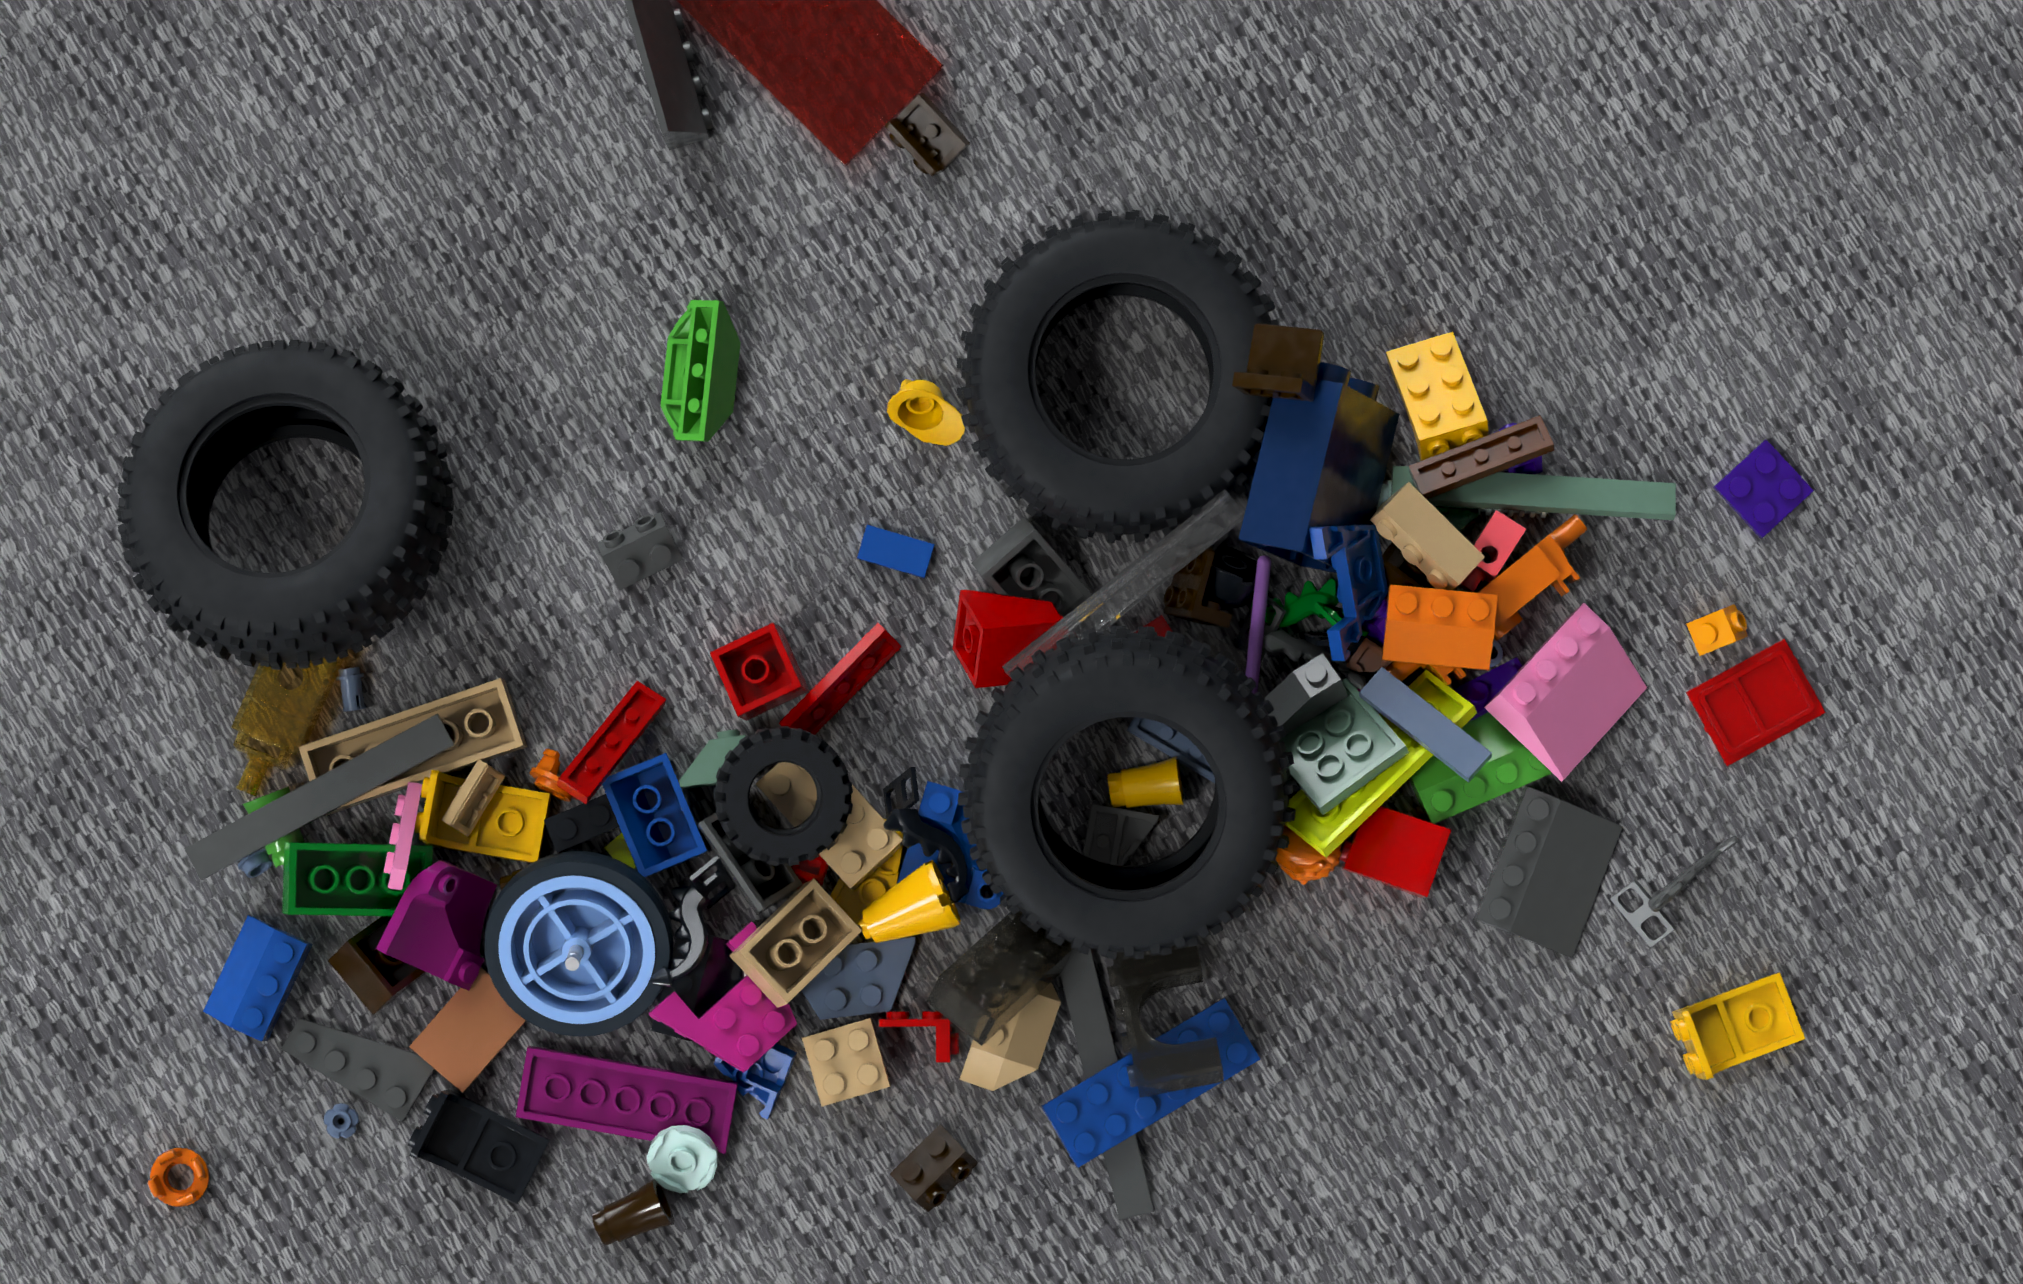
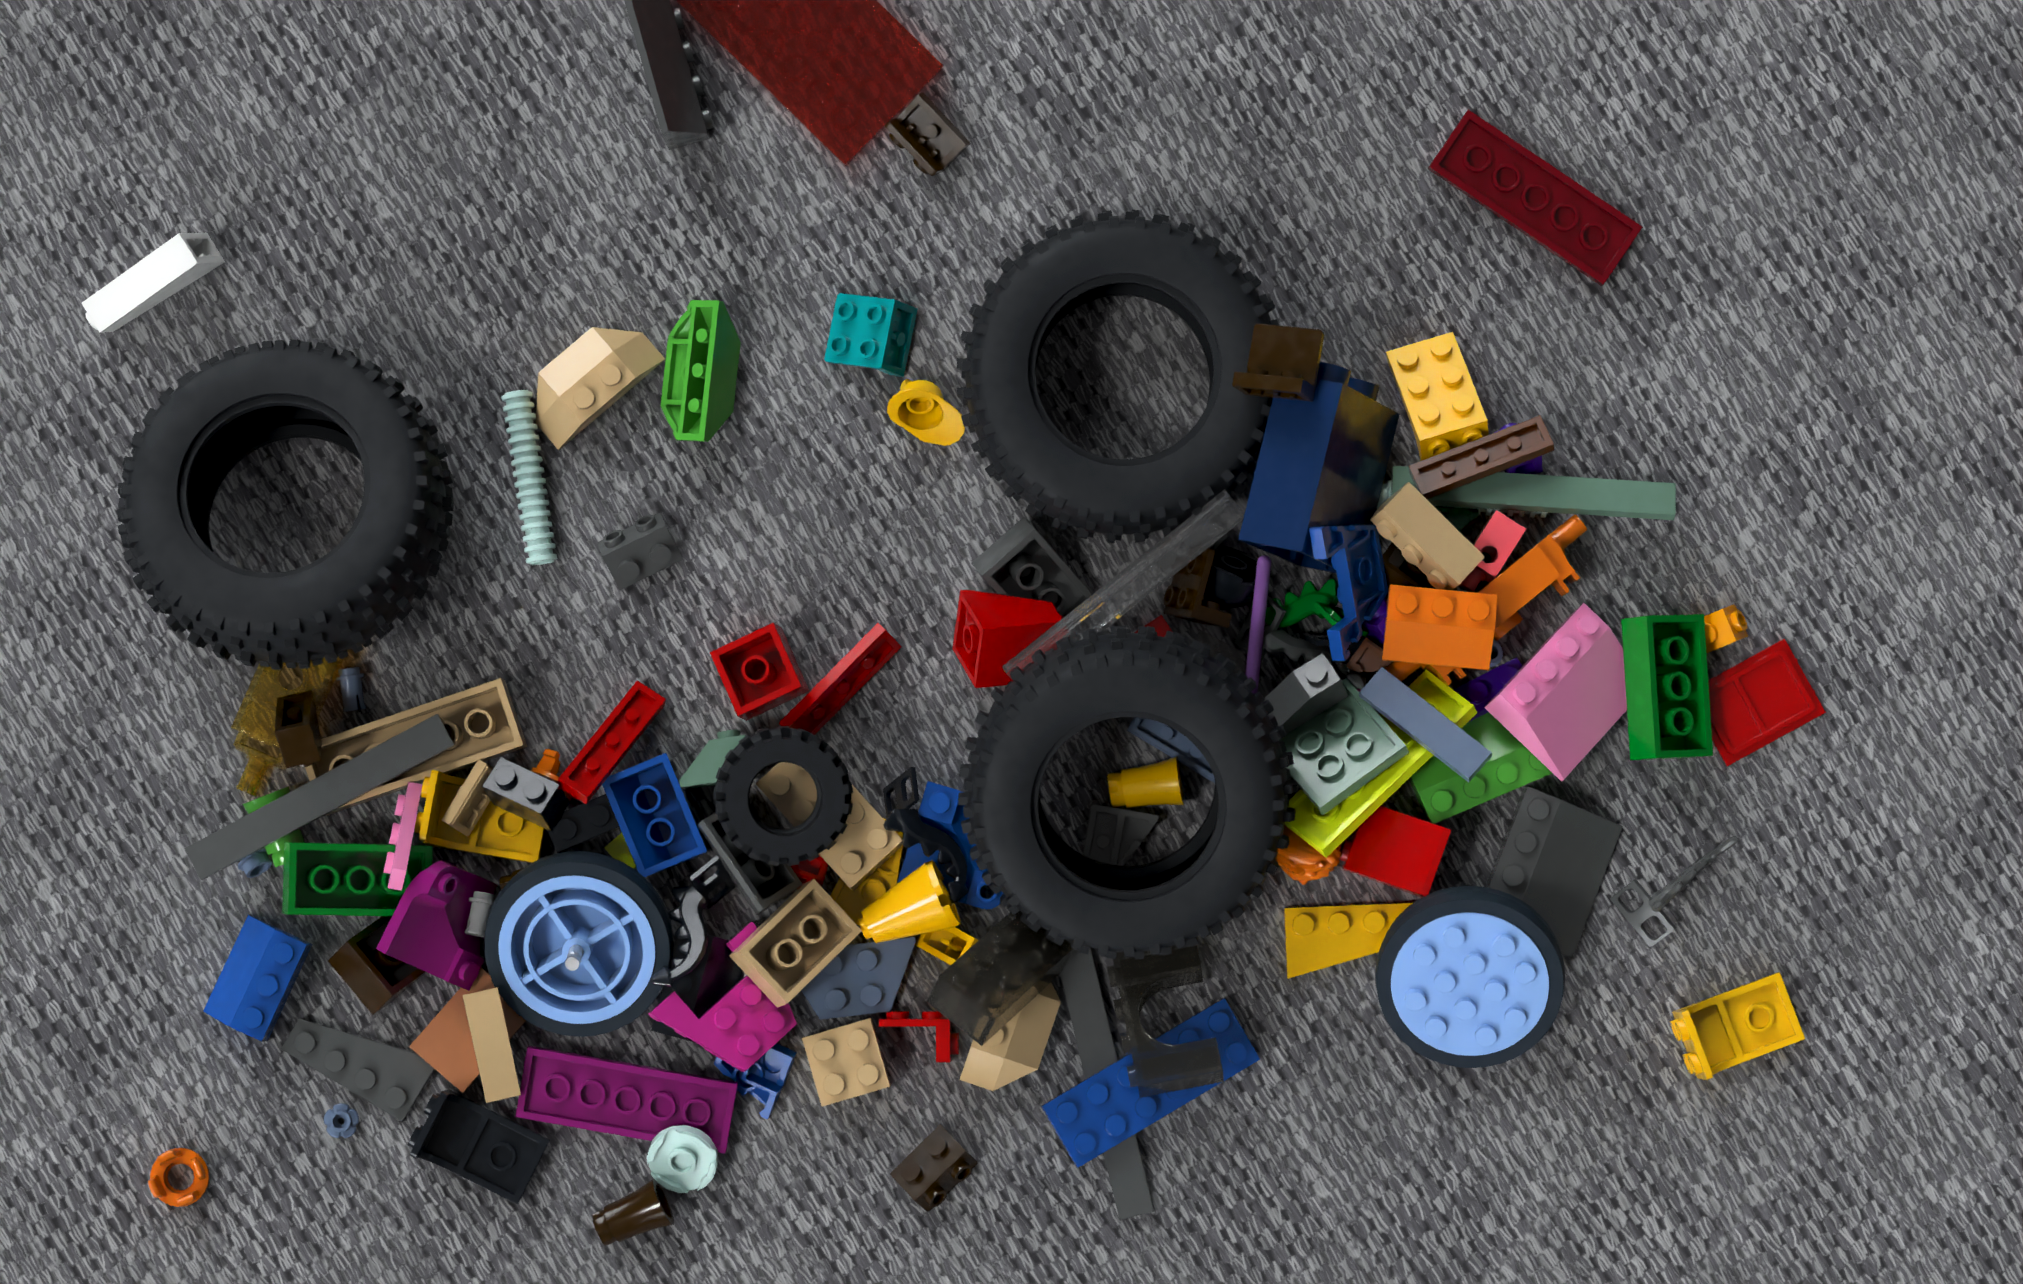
(152, 280): none -> white slope
(298, 729): none -> dark brown slope
(479, 913): none -> light grey pin
(491, 1045): none -> tan slope
(526, 794): none -> brick
(529, 477): none -> light aqua piece
(590, 380): none -> tan wedge
(871, 333): none -> teal bracket
(895, 551): blue tile -> none
(946, 944): none -> yellow slope
(1334, 934): none -> yellow wing
(1470, 976): none -> light blue wheel
(1535, 197): none -> dark red plate
(1667, 687): none -> green brick
(1763, 489): dark purple plate -> none

